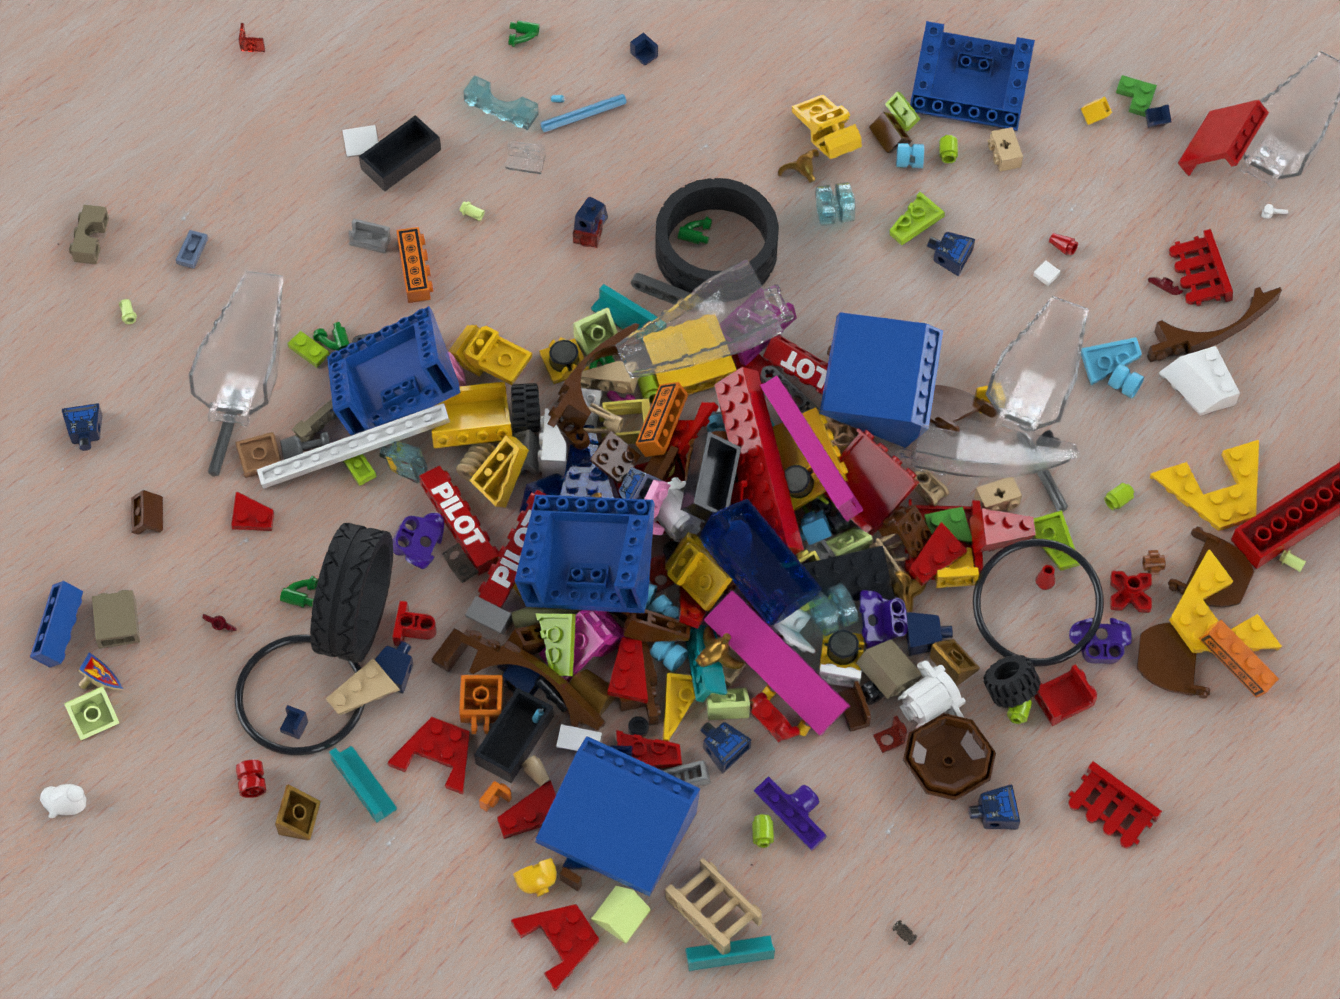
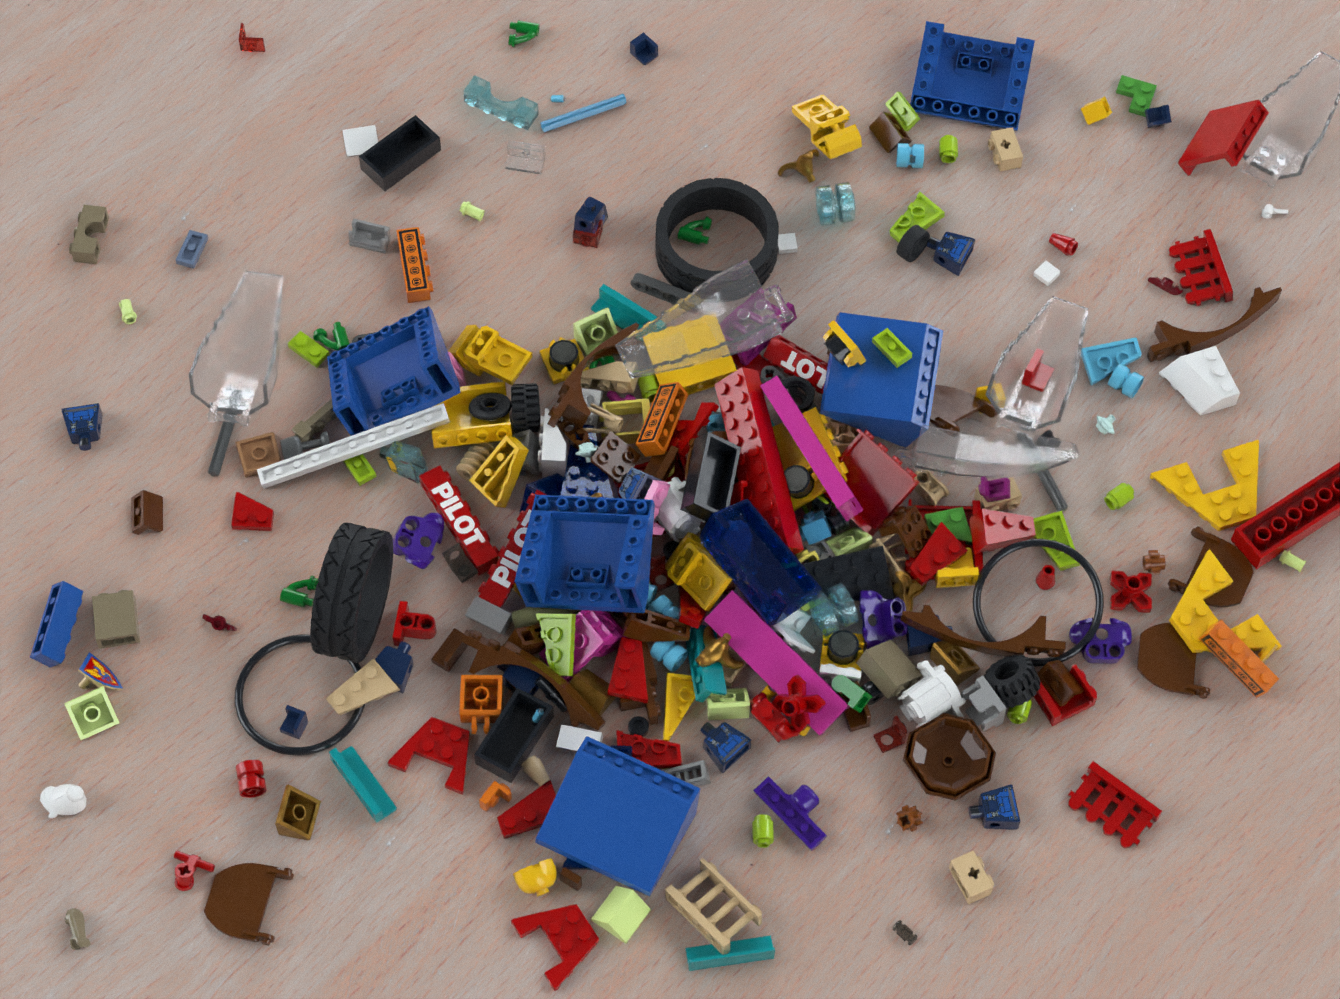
(75, 920): none -> dark tan piece
(184, 871): none -> red piece
(241, 898): none -> reddish brown piece
(500, 403): none -> black wheel
(586, 450): none -> light aqua plant
(787, 243): none -> white tile
(798, 704): none -> red plant
(805, 385): none -> black tyre
(842, 346): none -> yellow piece
(856, 694): none -> leg
(892, 347): none -> lime plate
(909, 818): none -> dark orange gear
(913, 243): none -> black tyre
(971, 888): none -> tan brick
(986, 706): none -> light grey panel
(994, 489): none -> magenta bracket
(1029, 641): none -> reddish brown slope
(1037, 373): none -> panel
(1059, 682): none -> reddish brown panel
(1105, 424): none -> light aqua plant
(1266, 652): none -> yellow bracket

